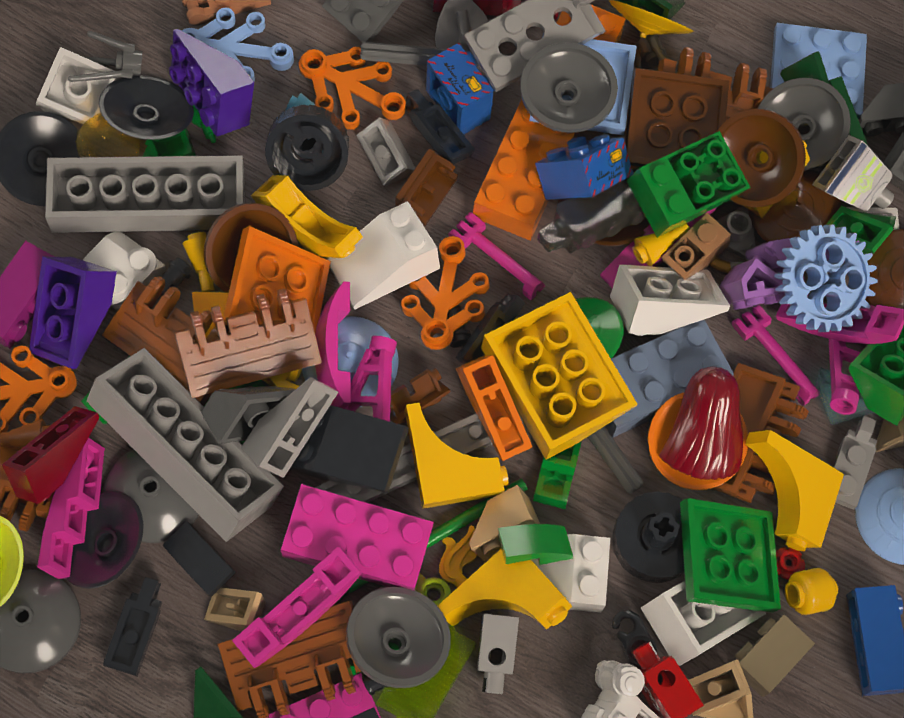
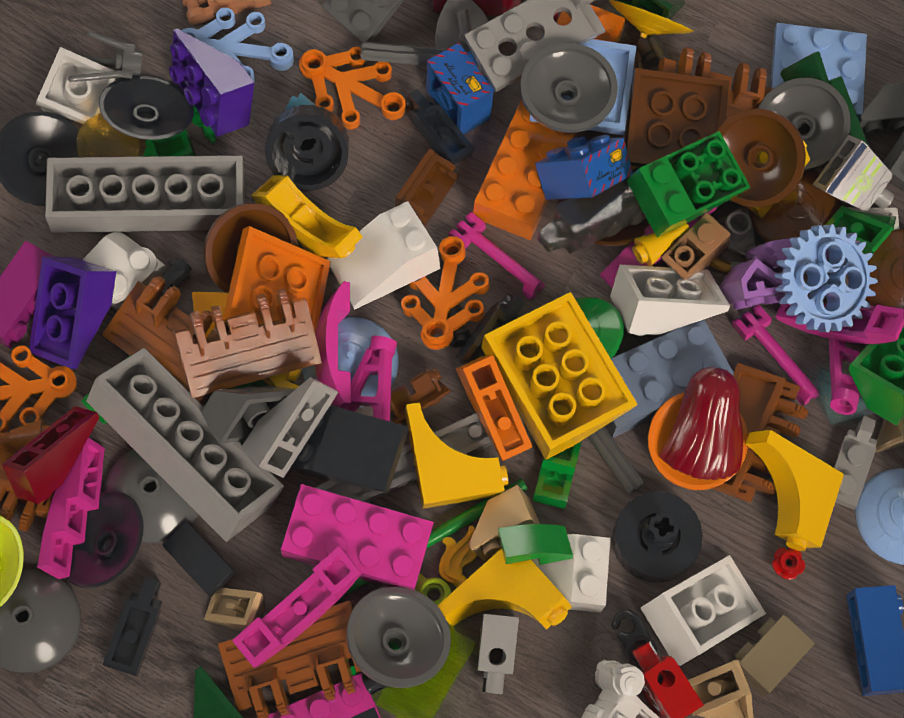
(195, 250): yellow cone -> none
(386, 151): light grey slope -> none
(729, 556): green plate -> none
(811, 591): yellow head -> none

